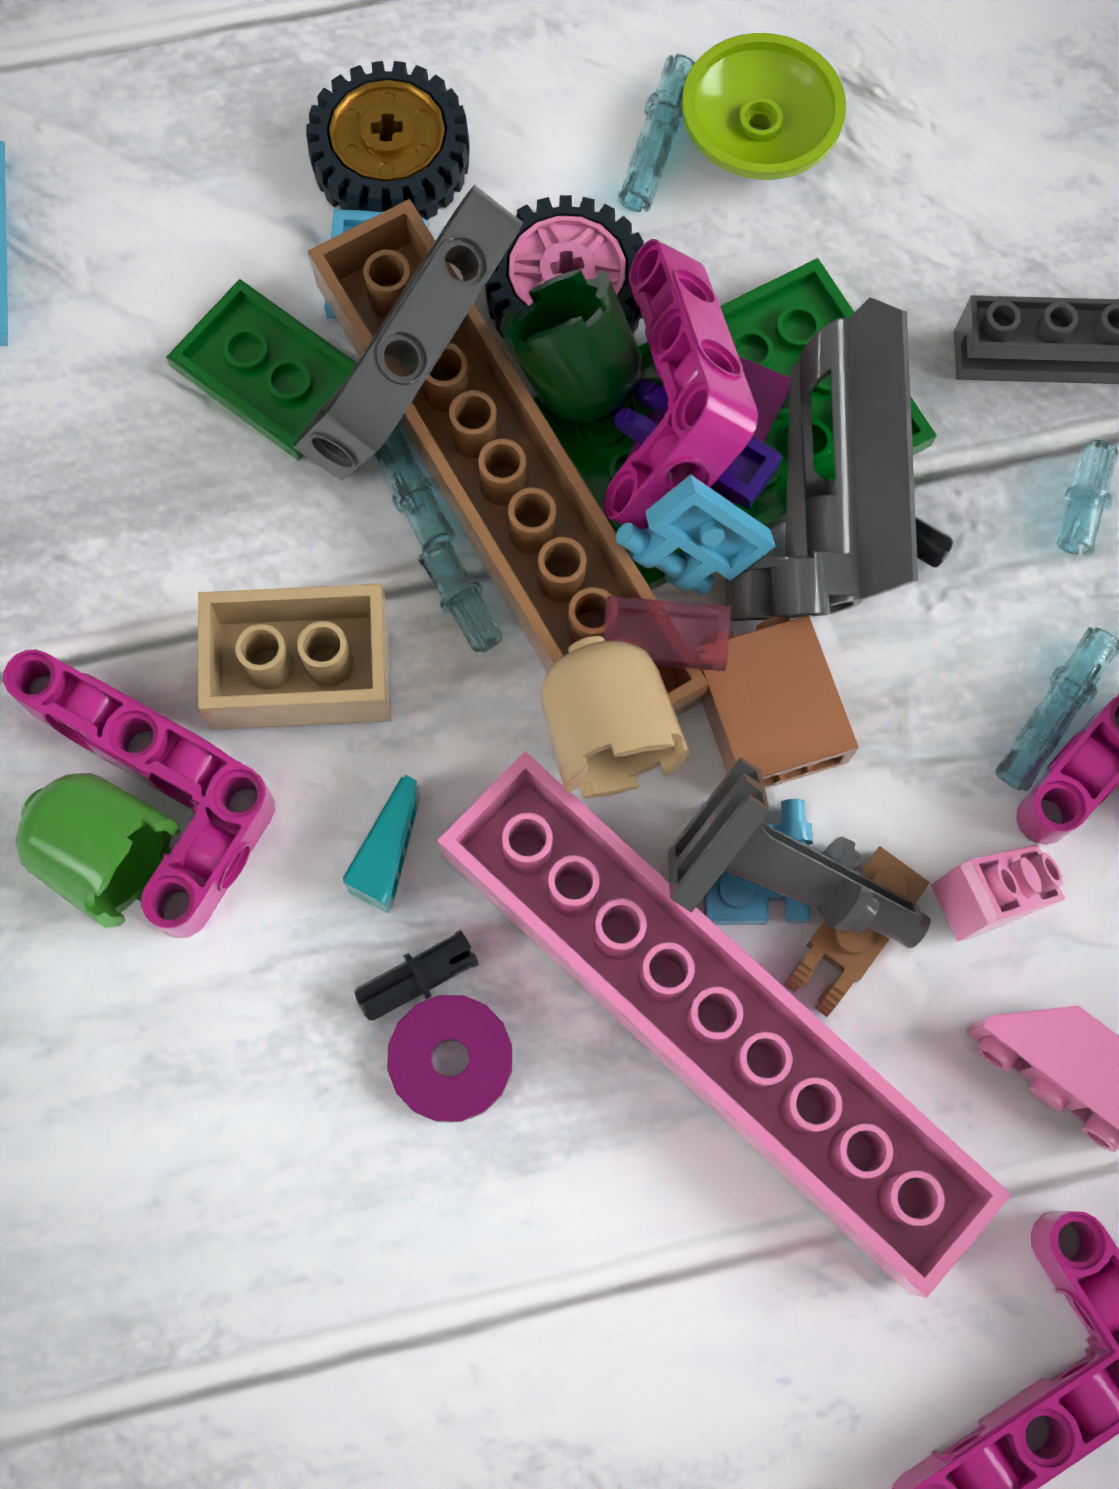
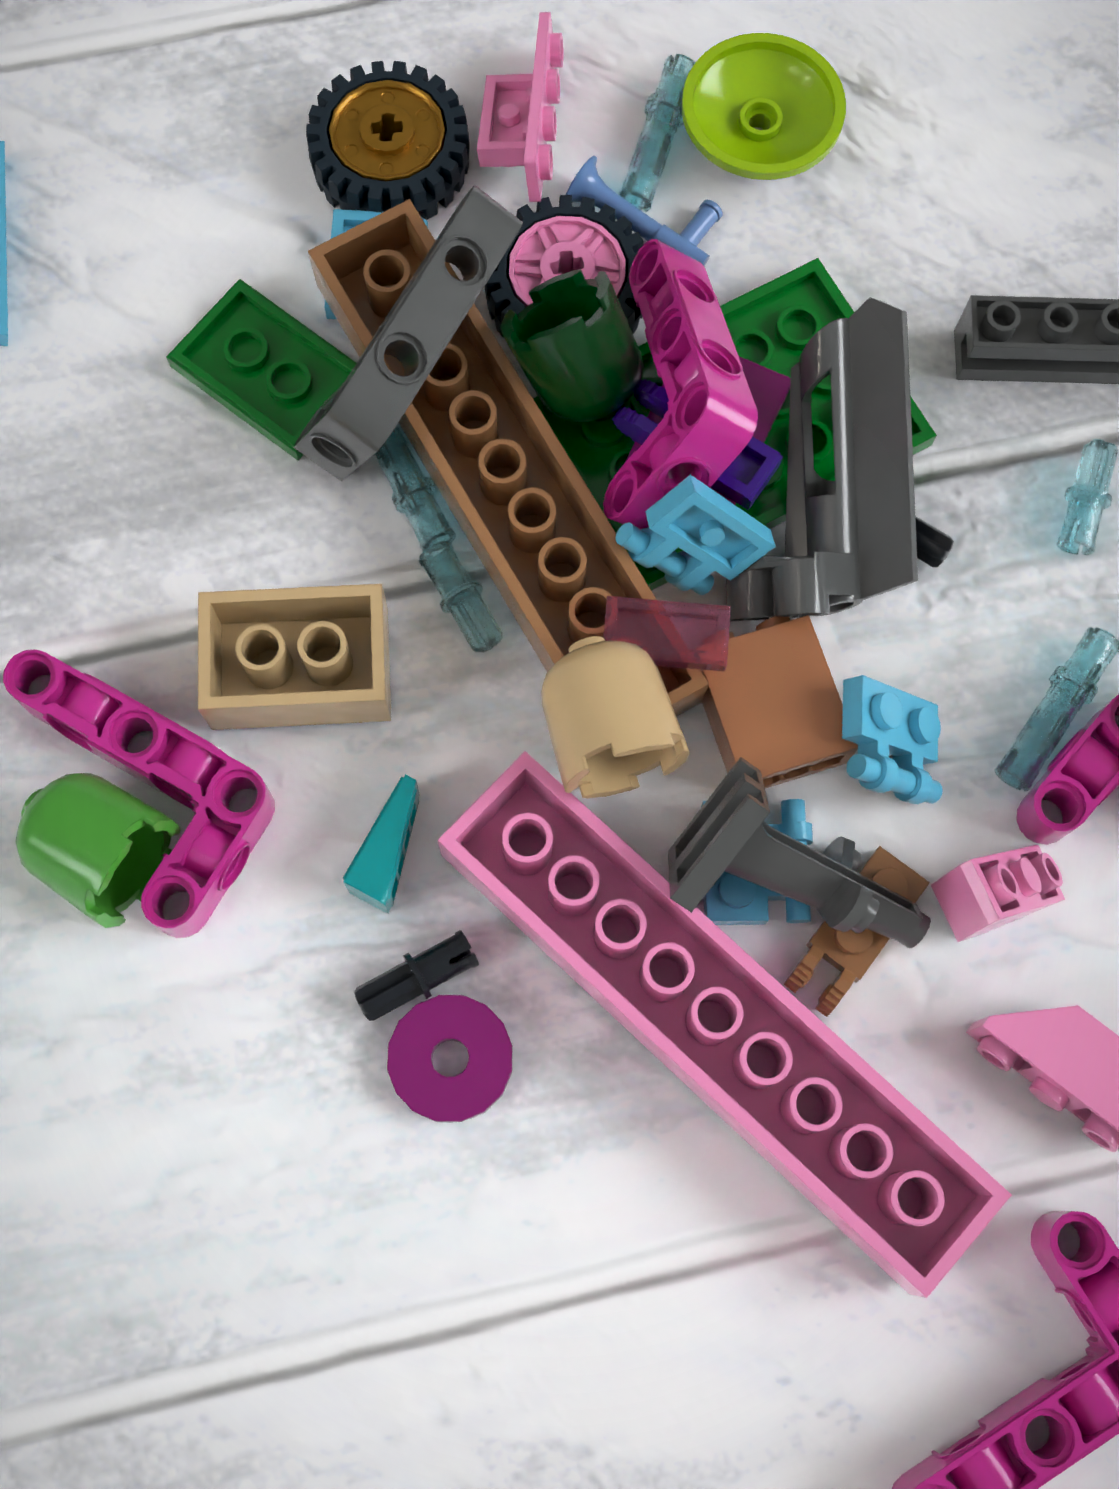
(520, 116): none -> bright pink bracket
(590, 185): none -> medium blue piece
(894, 725): none -> medium azure plate

